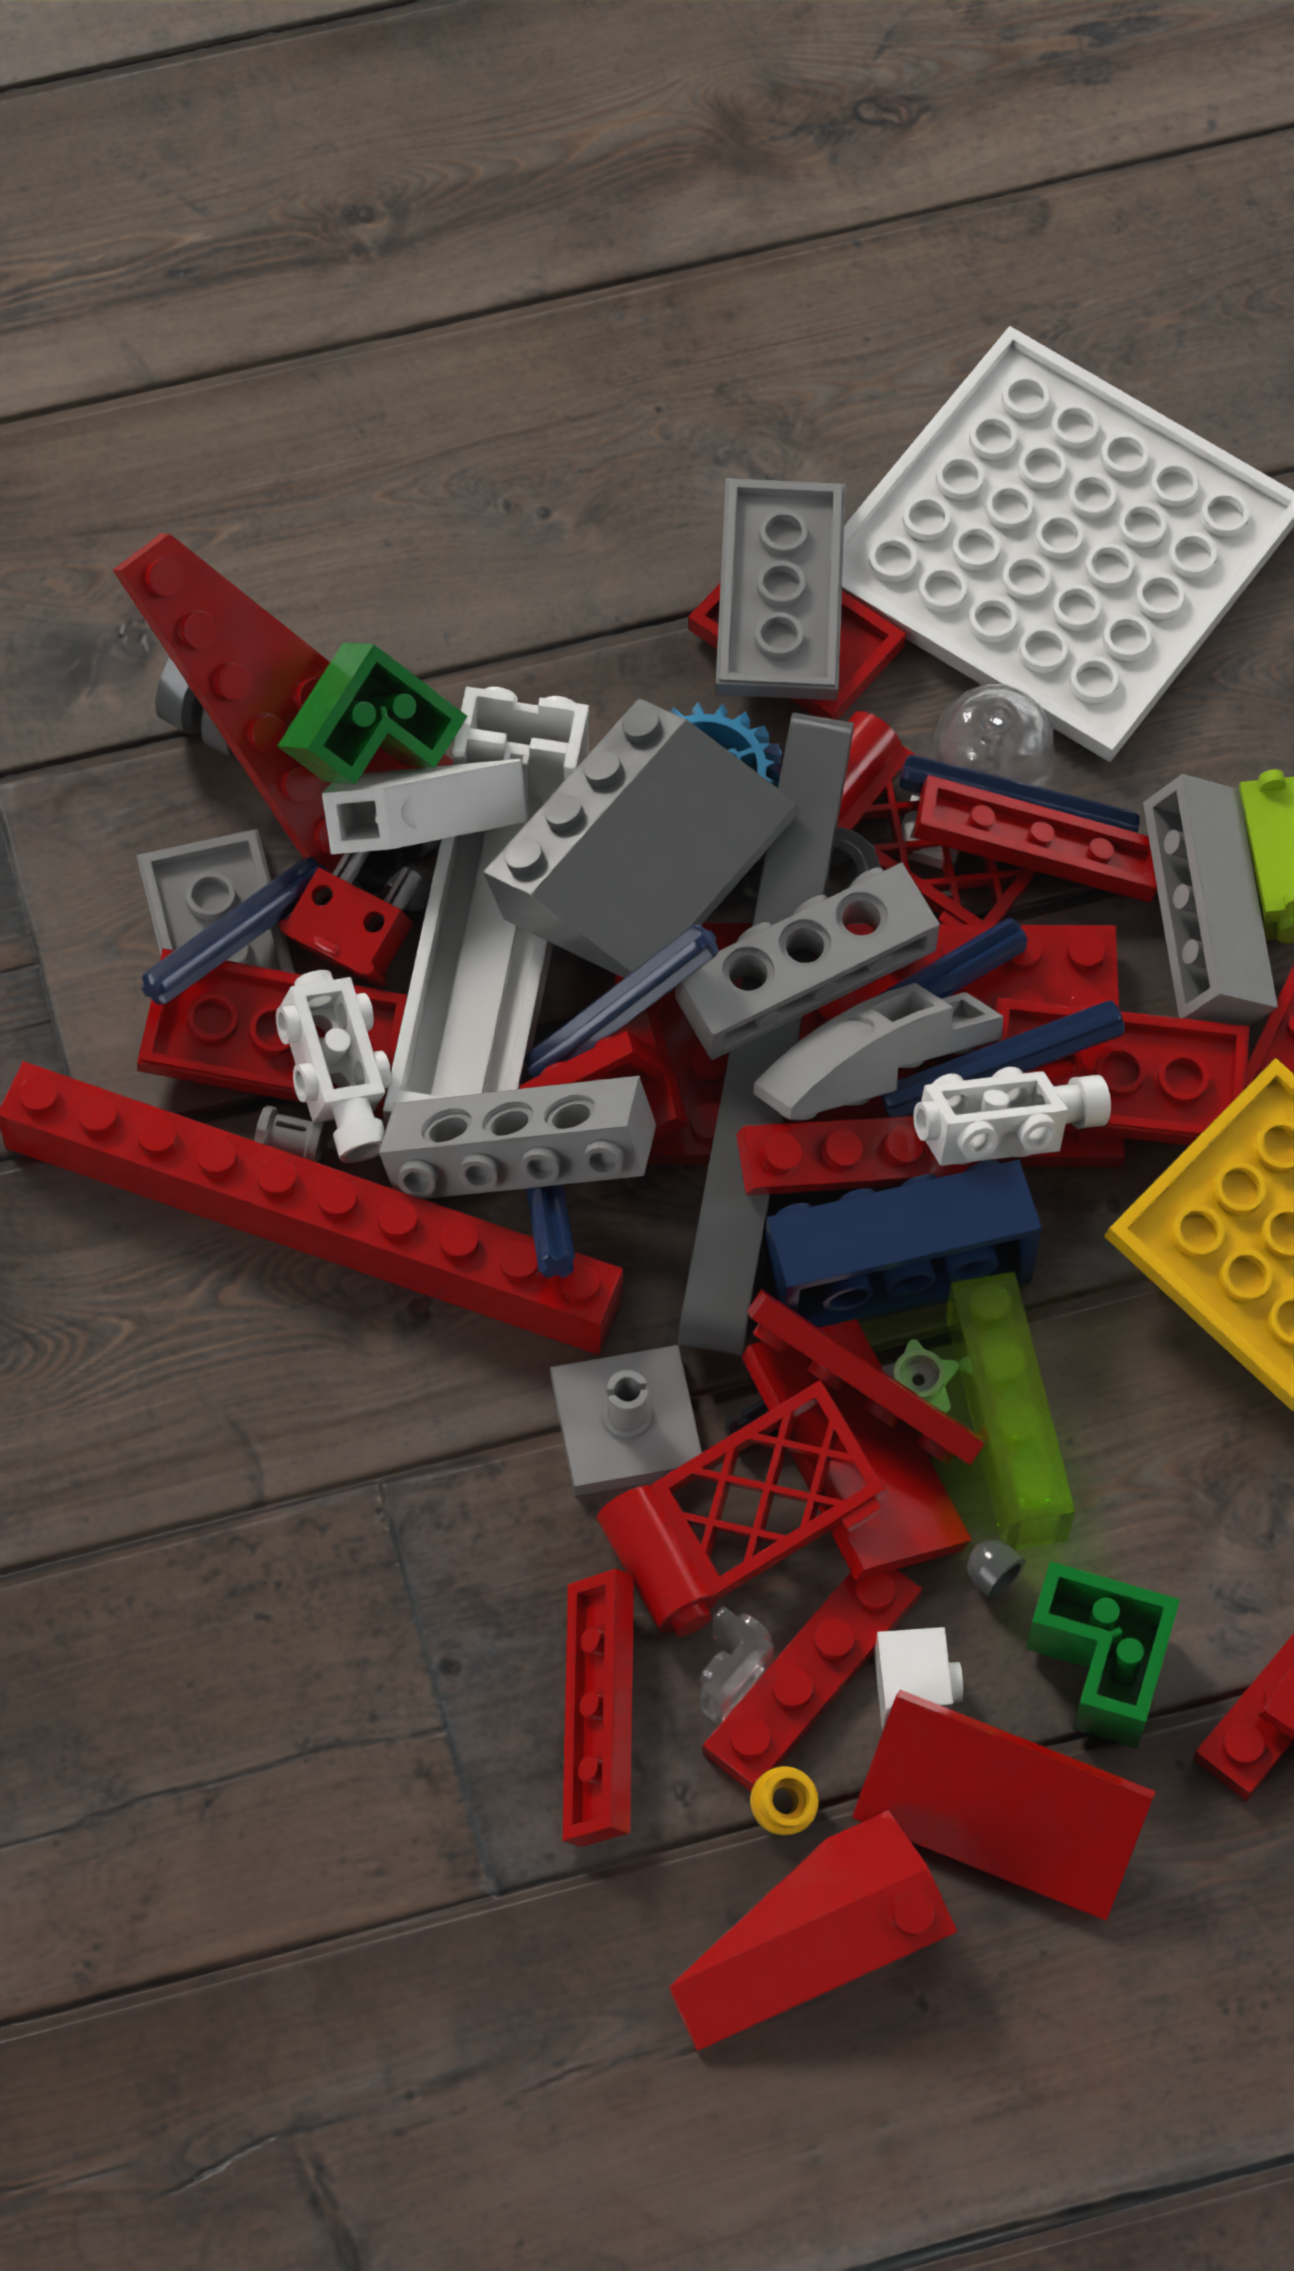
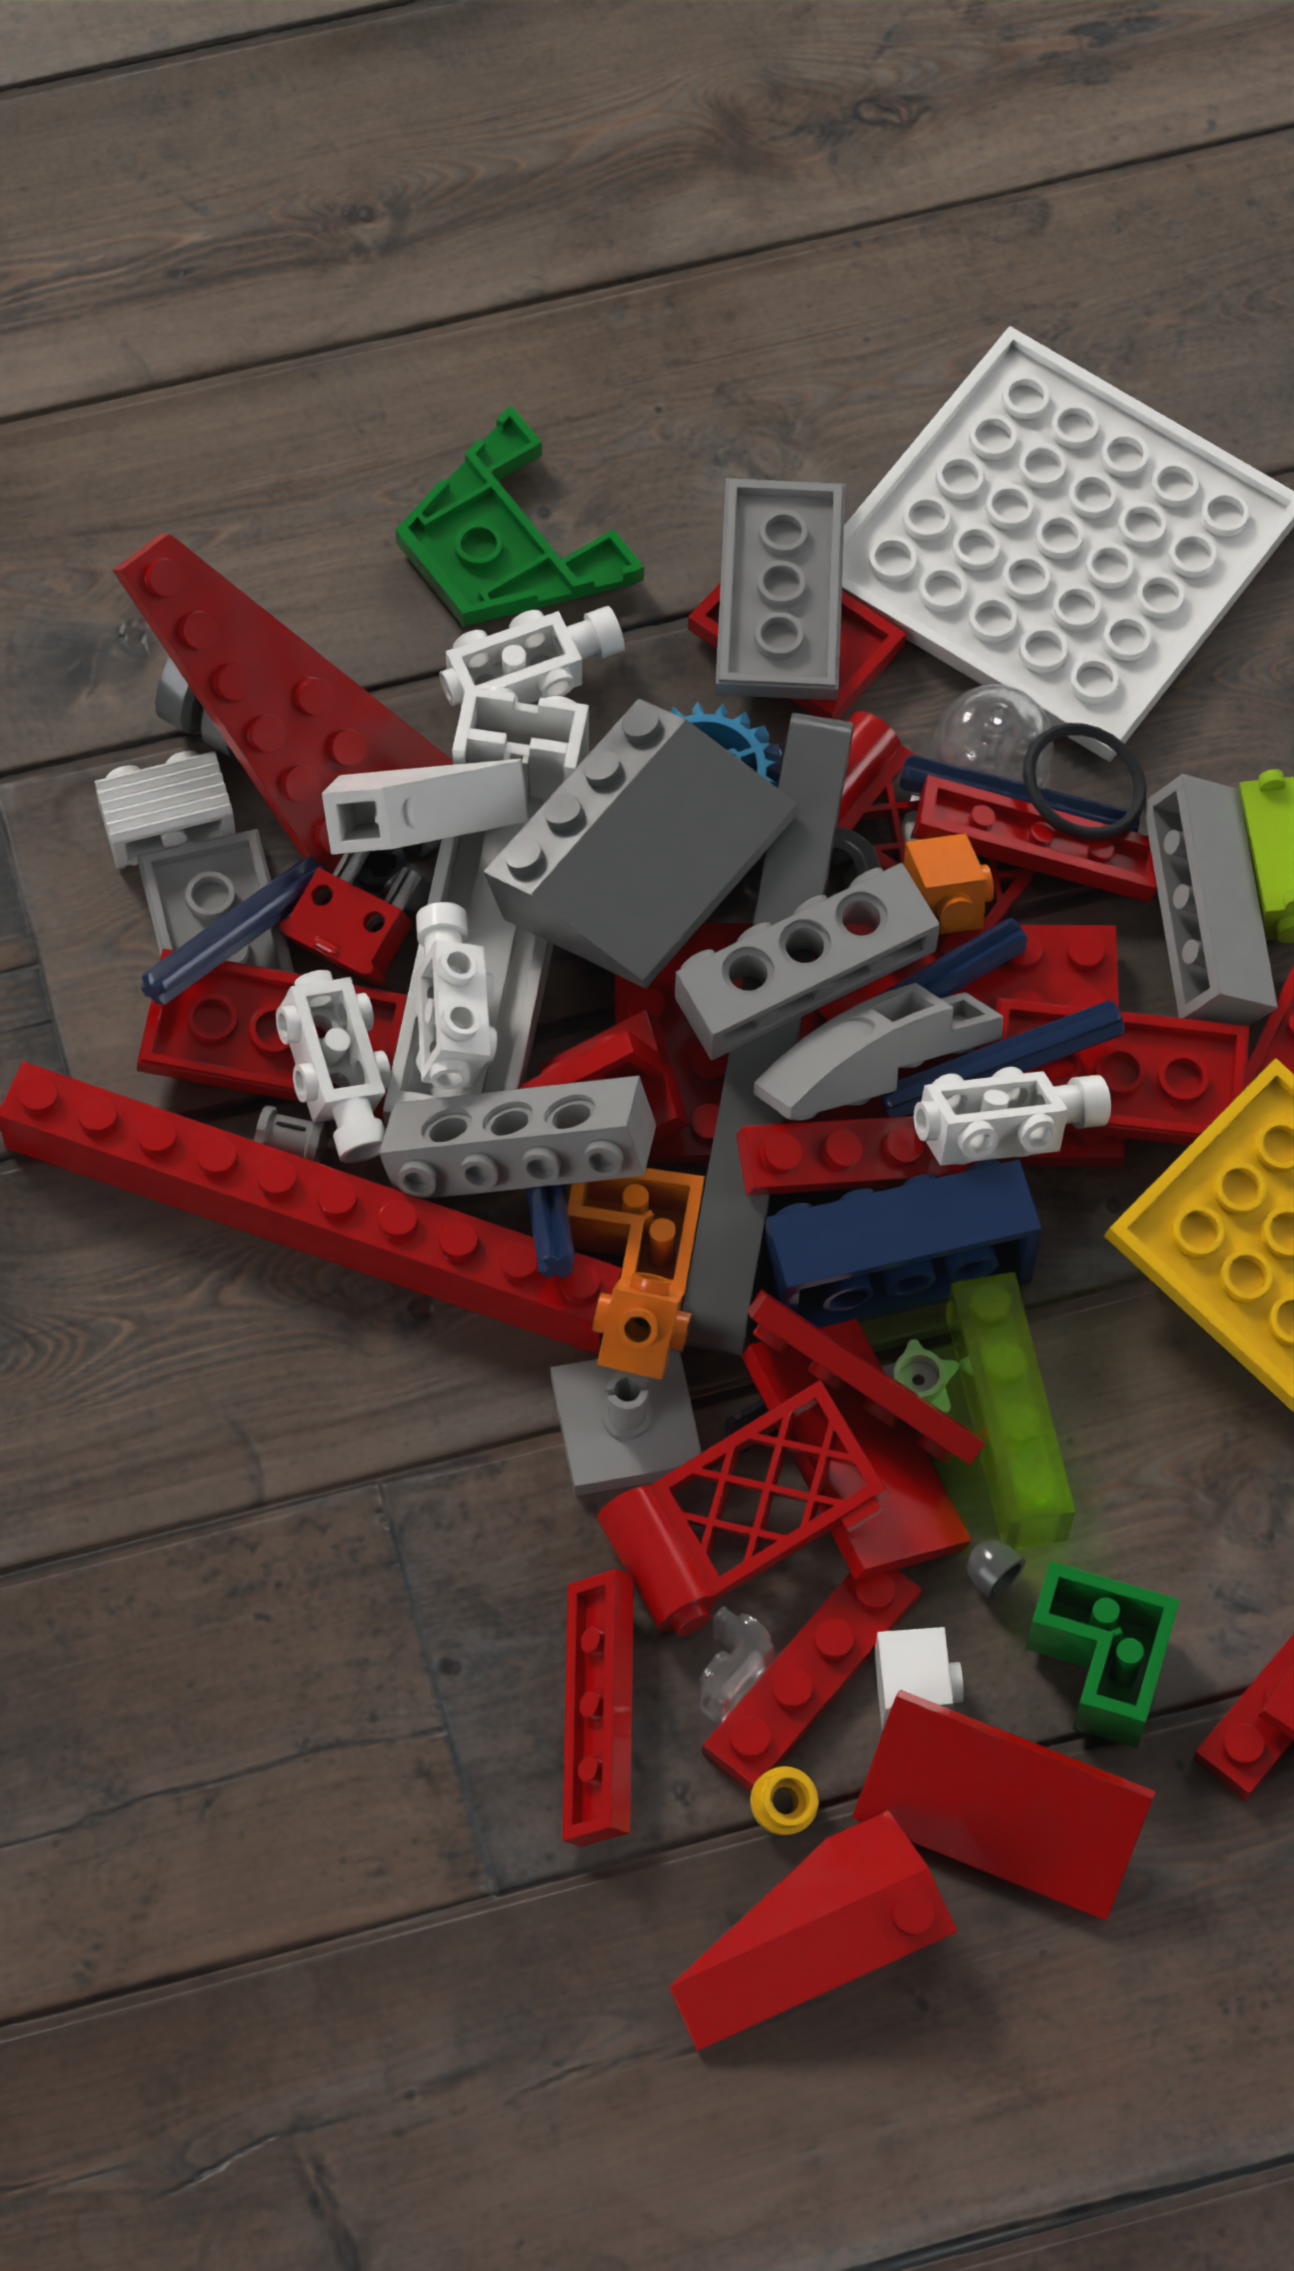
(164, 805): none -> white brick
(369, 704): green brick -> none
(459, 993): none -> white brick
(485, 550): none -> green wing
(532, 657): none -> white brick
(627, 999): dark blue axle -> none
(634, 1347): none -> orange brick
(641, 1218): none -> orange brick
(950, 881): none -> orange brick
(1055, 819): none -> black tyre

